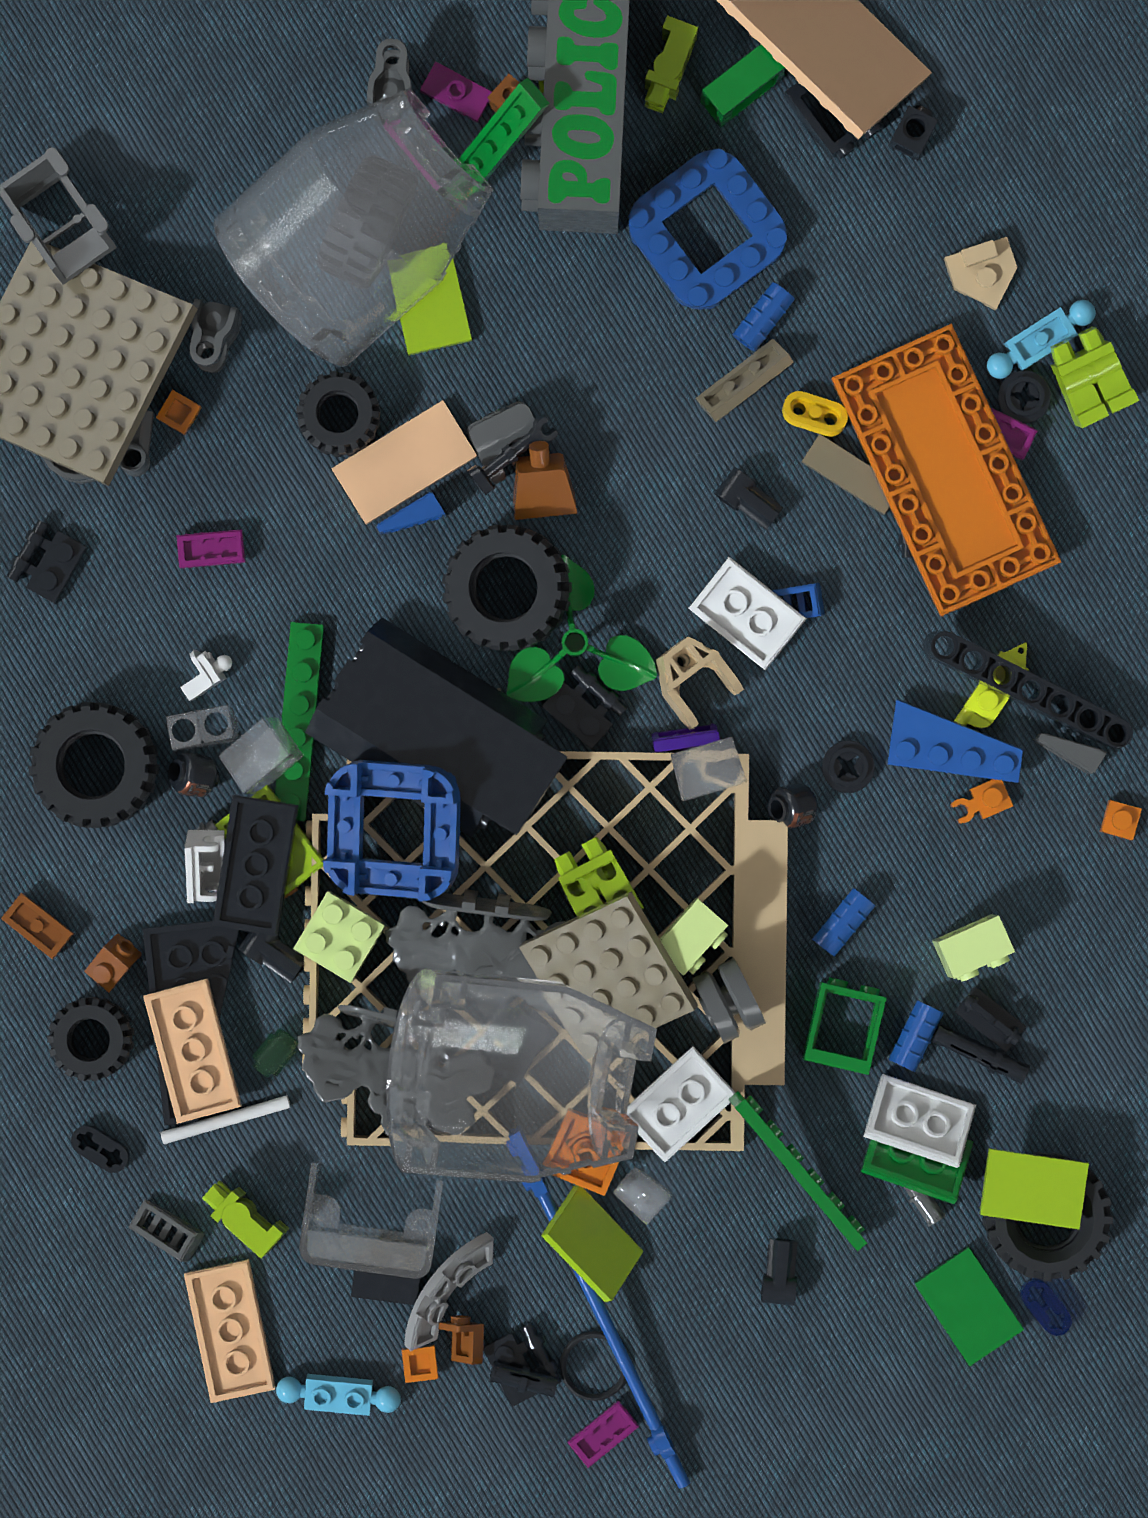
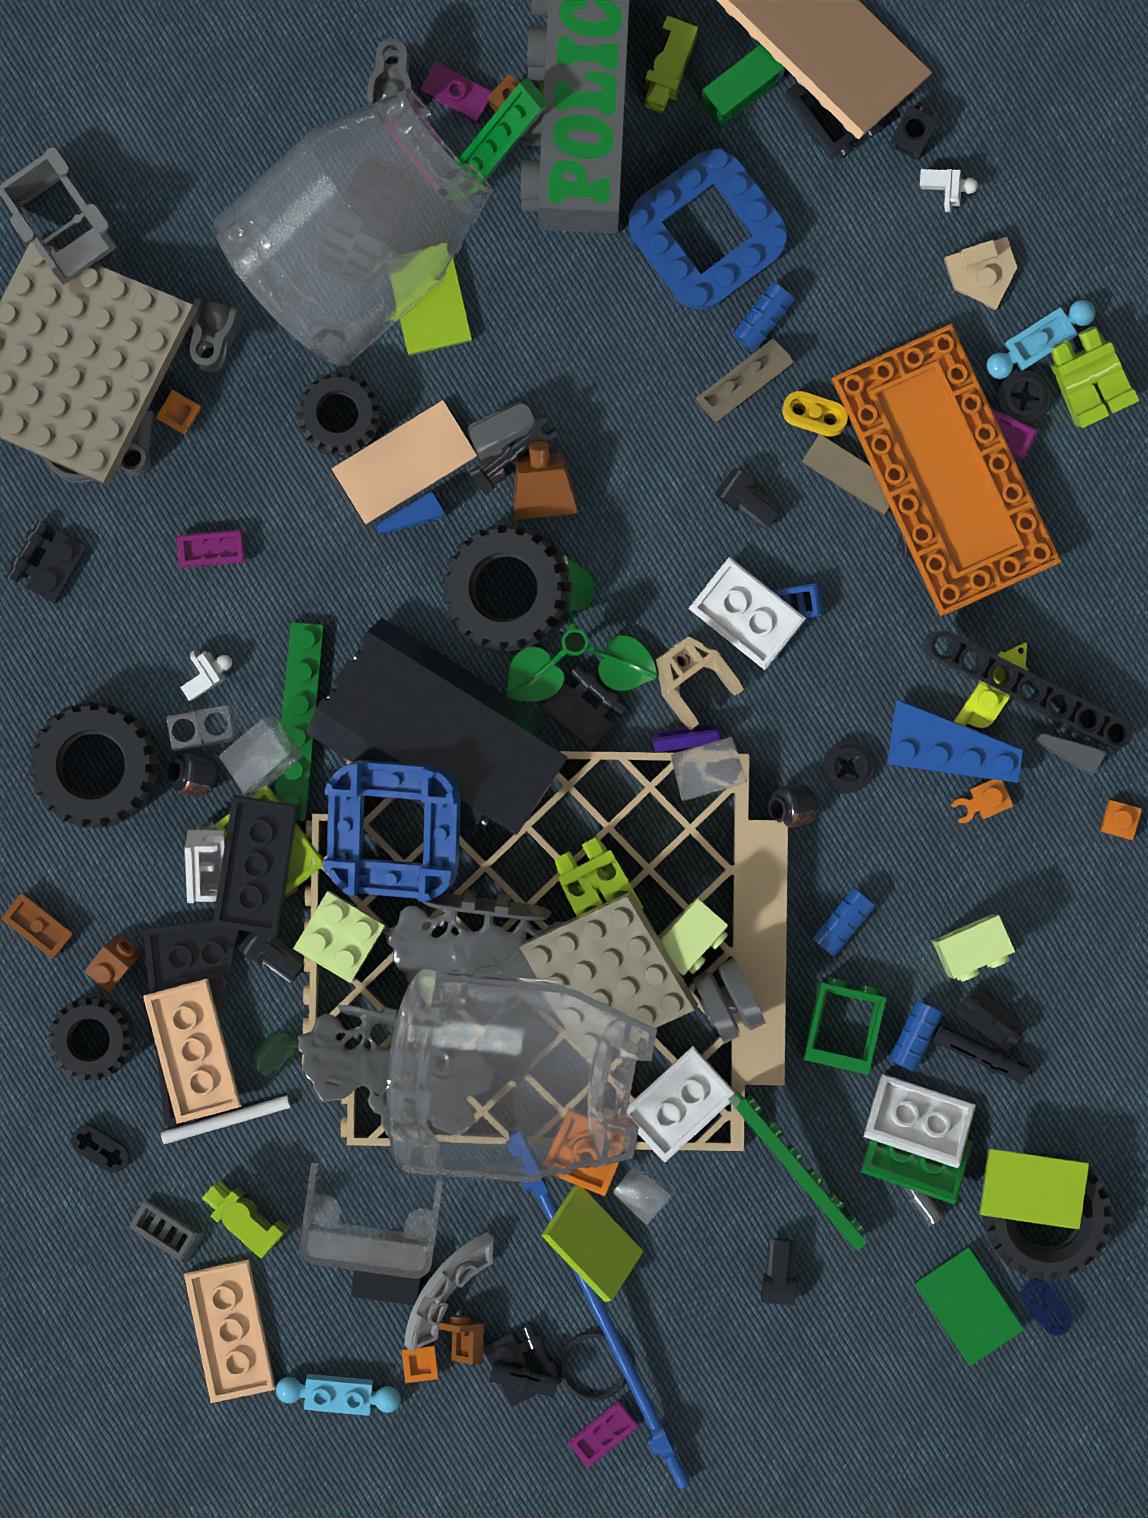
(951, 182): none -> white piece

